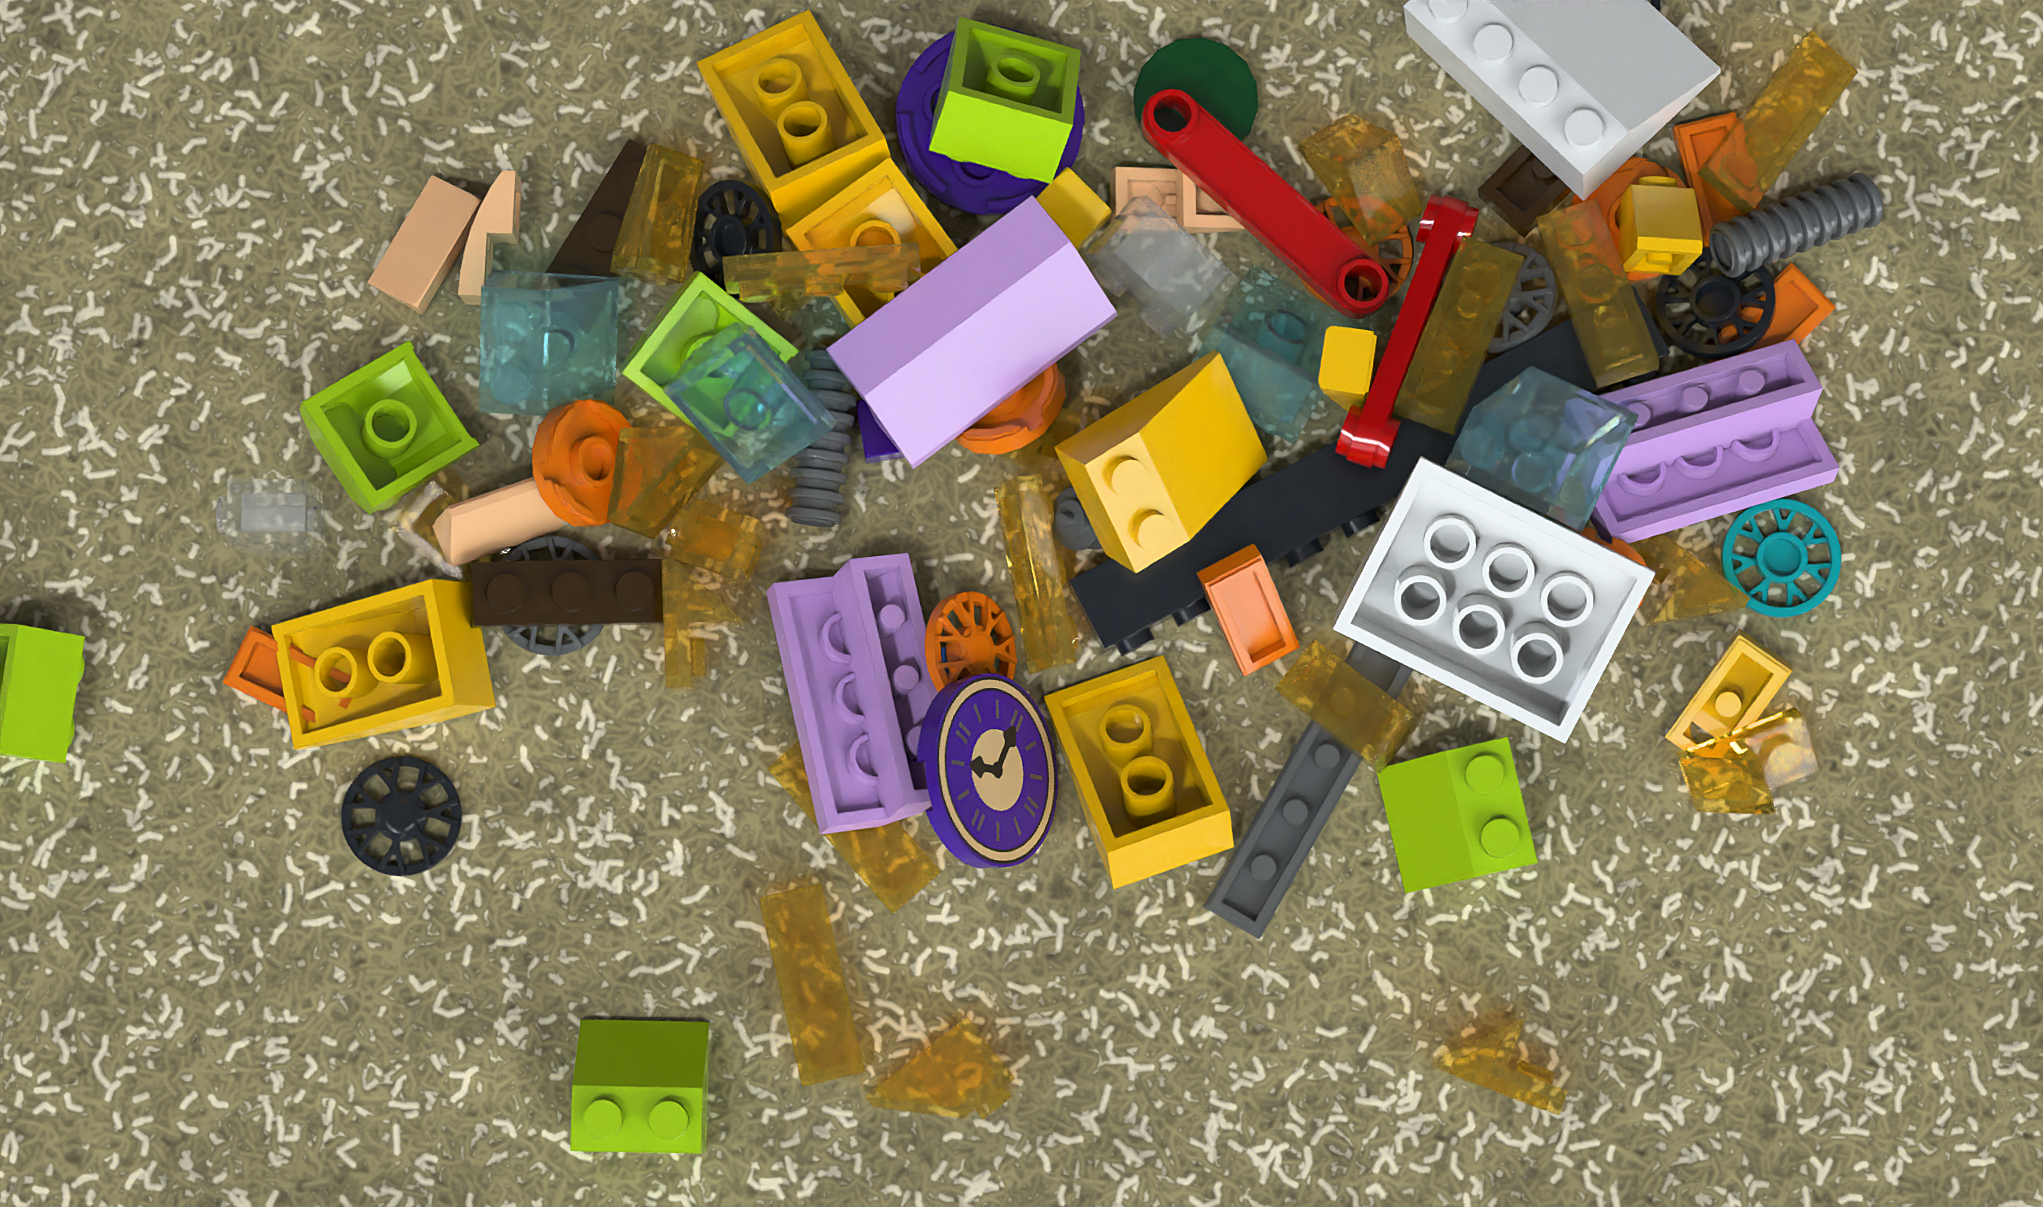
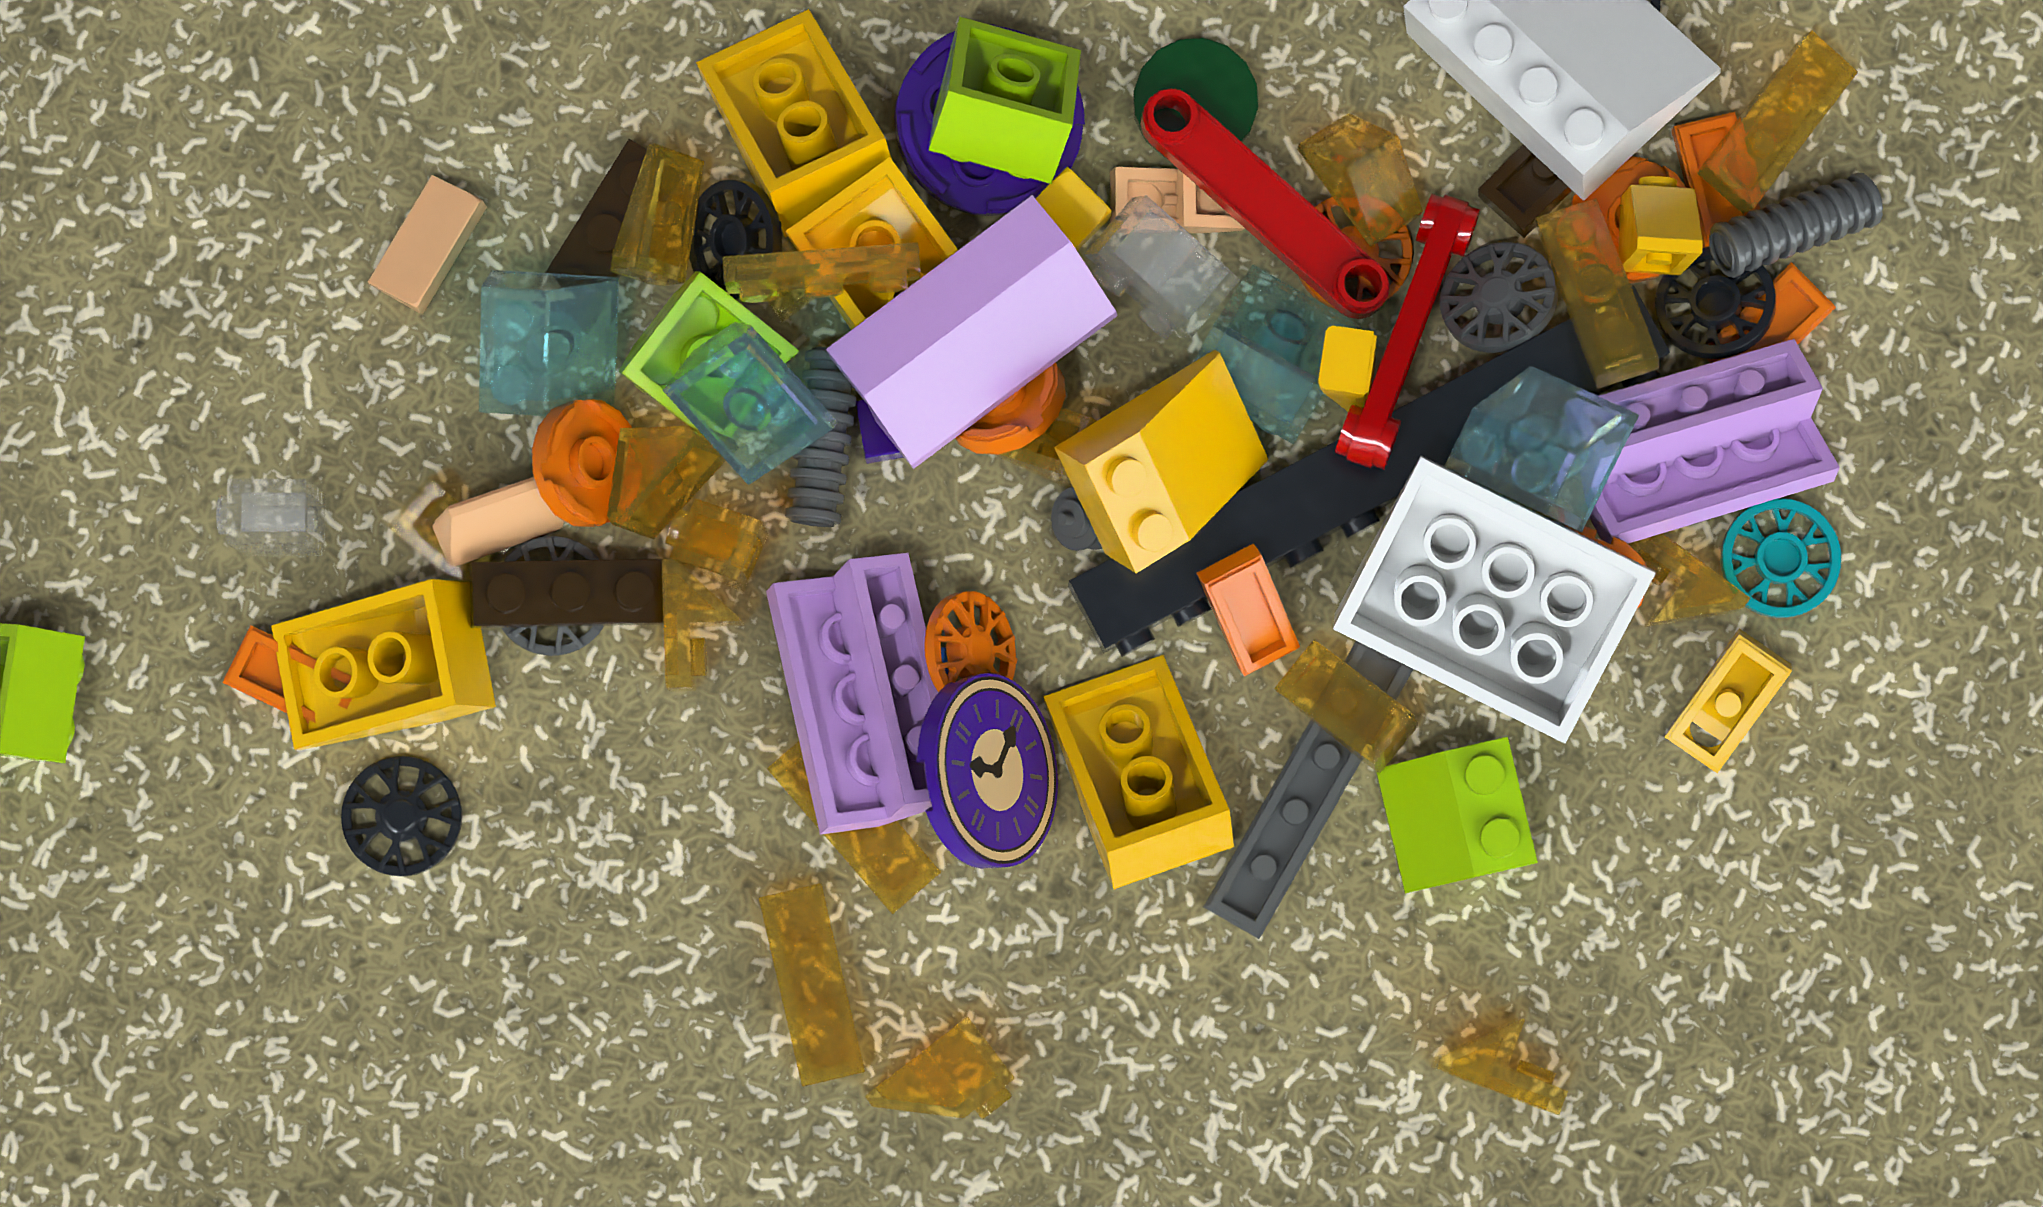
(385, 429): lime slope -> none
(494, 223): light nougat slope -> none
(640, 1087): lime slope -> none
(1036, 574): clear yellow plate -> none
(1458, 335): clear yellow plate -> none
(1744, 765): clear yellow slope -> none

